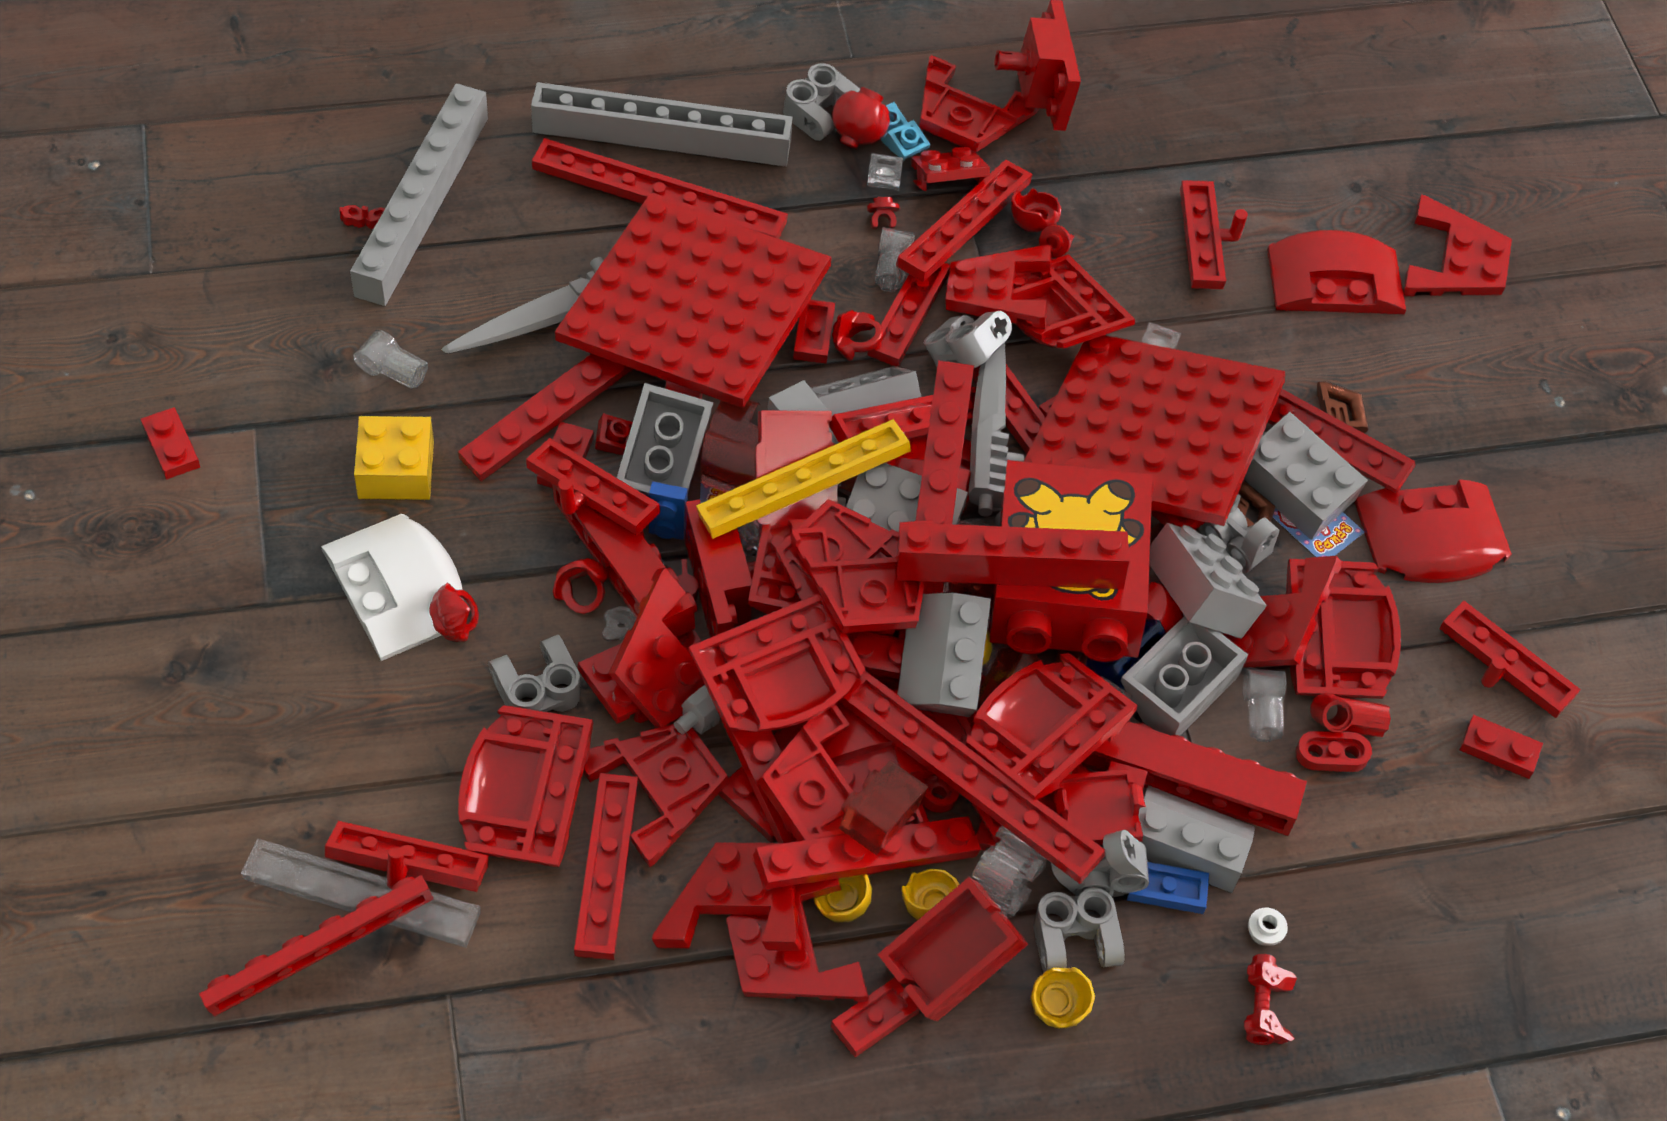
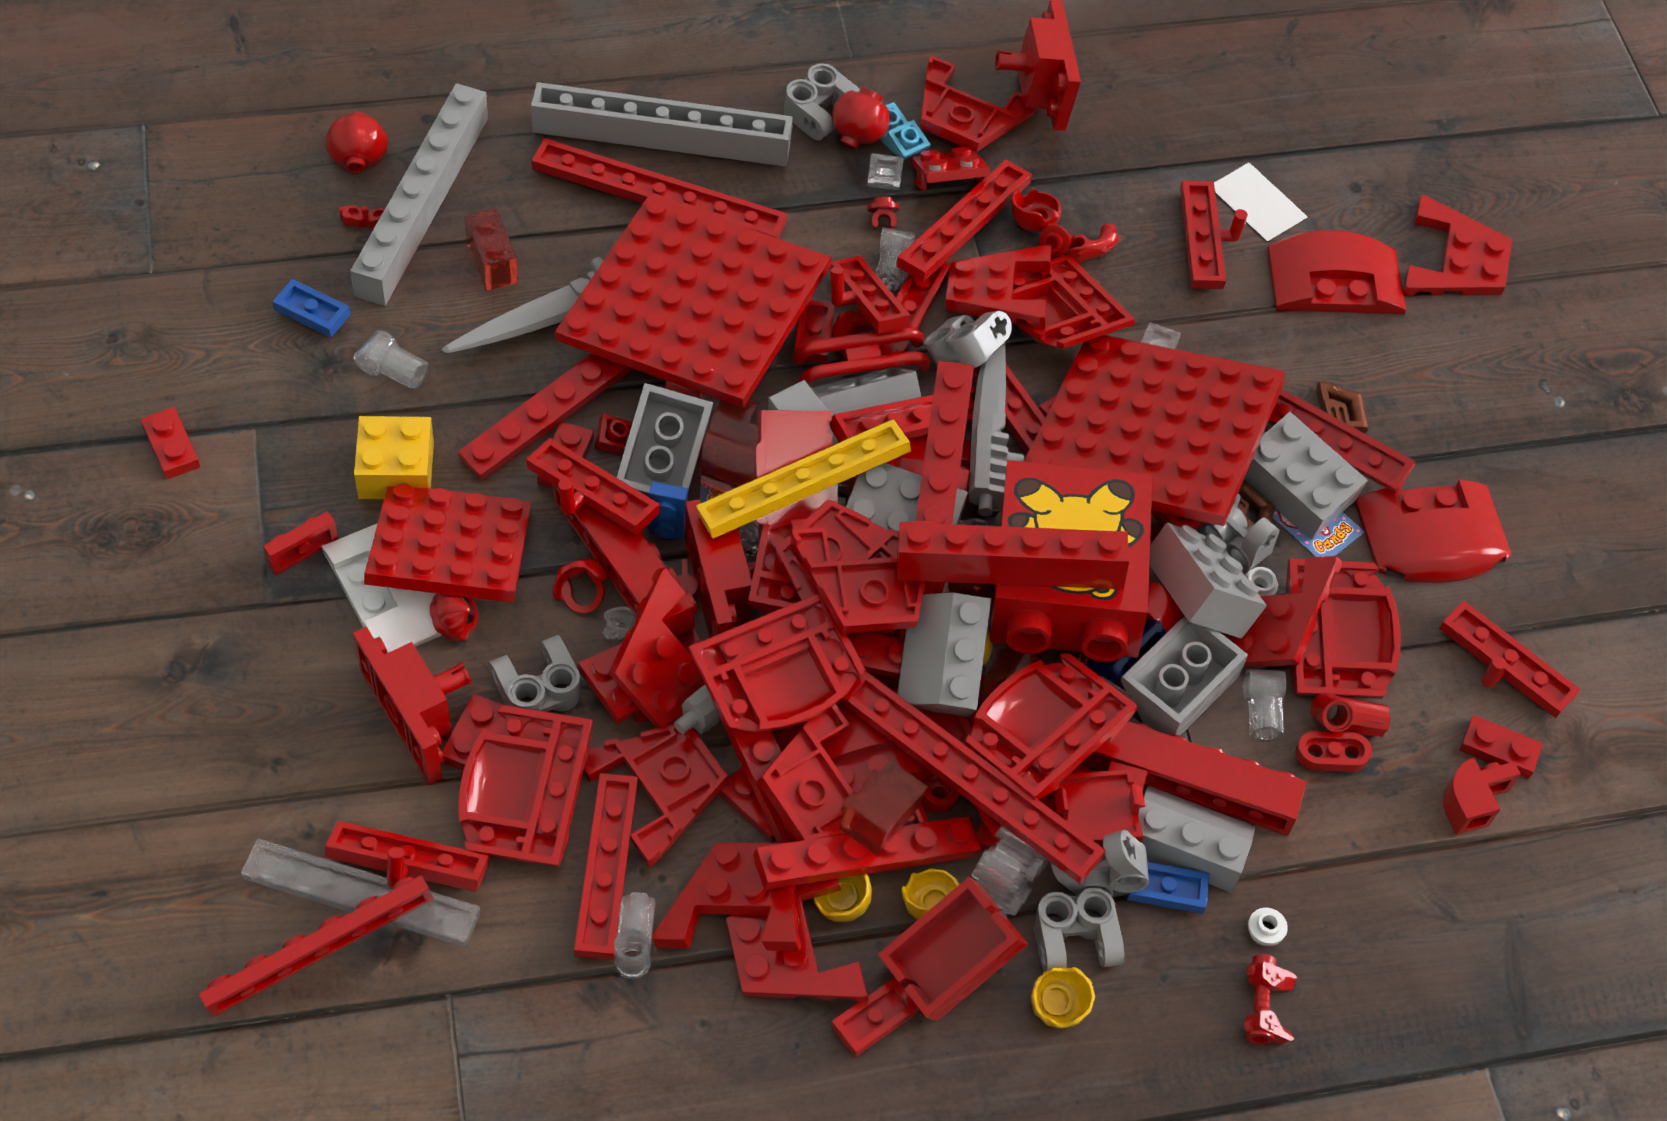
(300, 543): none -> red plate
(311, 308): none -> blue plate
(356, 142): none -> red plant
(411, 697): none -> red brick
(449, 543): none -> red plate
(477, 714): none -> red plate
(491, 249): none -> clear red brick
(635, 934): none -> clear piece
(861, 354): none -> red piece
(868, 294): none -> red plate
(1085, 249): none -> red piece
(1264, 577): none -> white plate
(1266, 206): none -> white sticker
(1471, 792): none -> red brick

